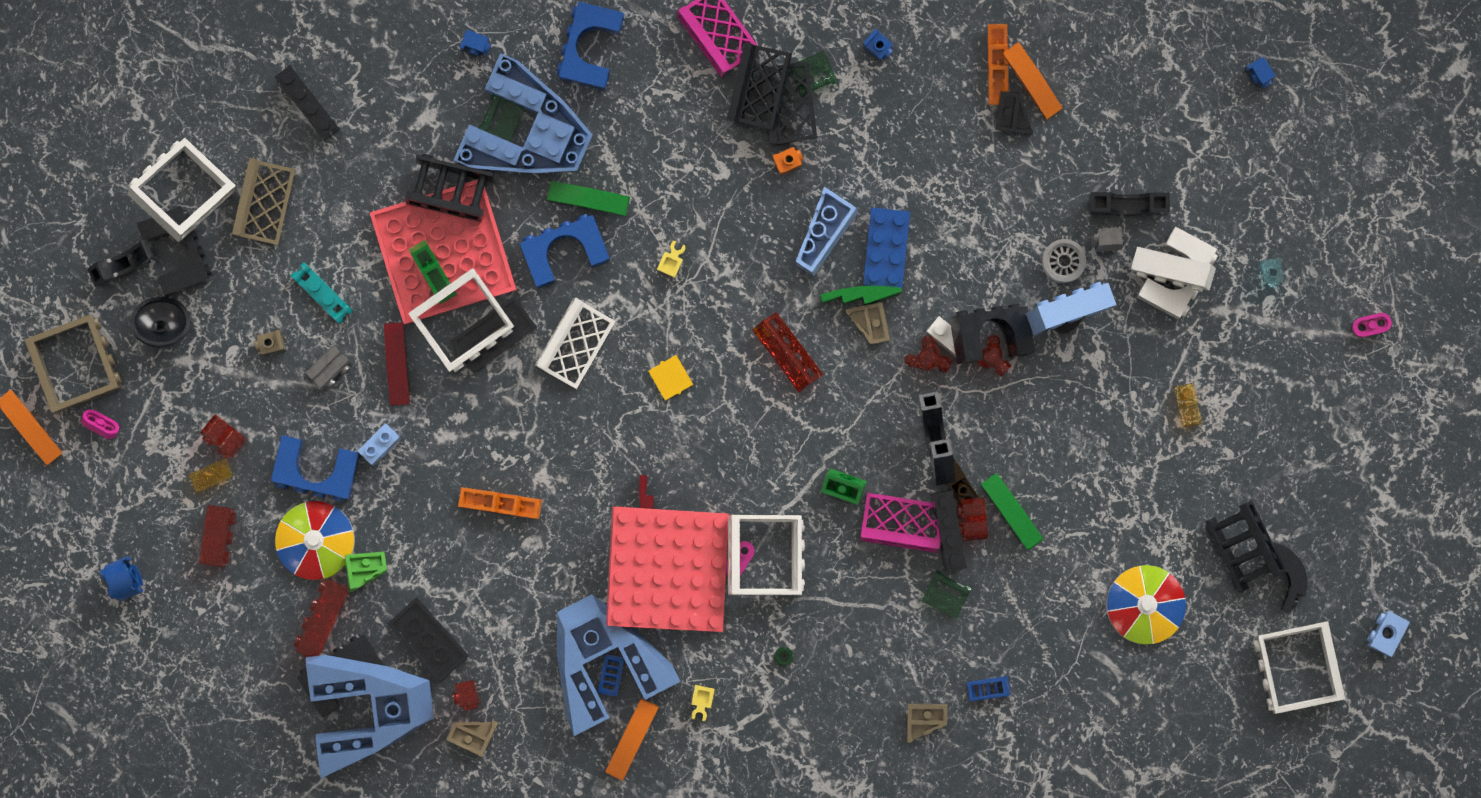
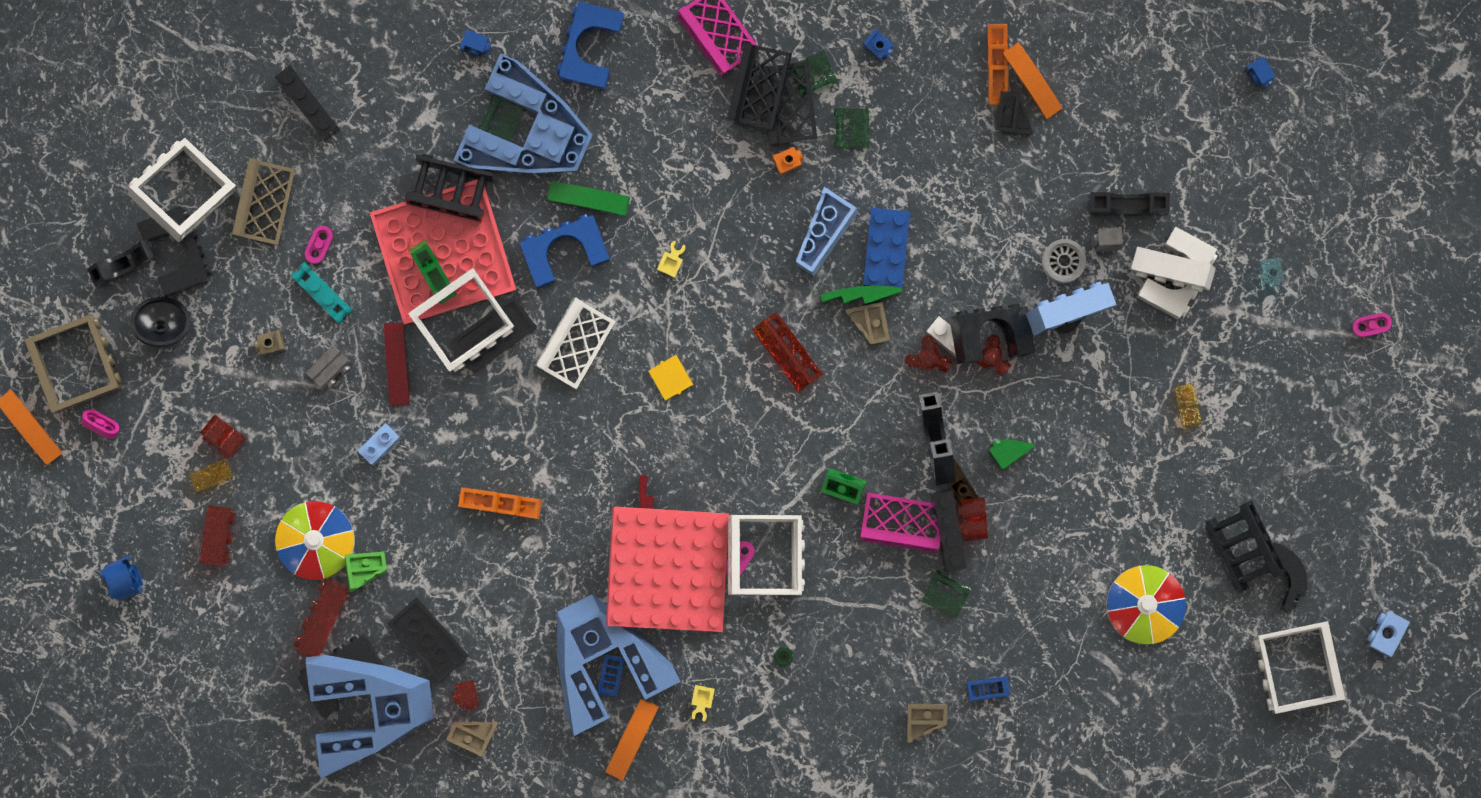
(319, 245): none -> dark pink plate
(337, 485): blue arch -> none
(857, 128): none -> clear green plate
(1008, 451): none -> green slope
(1012, 512): green slope -> none

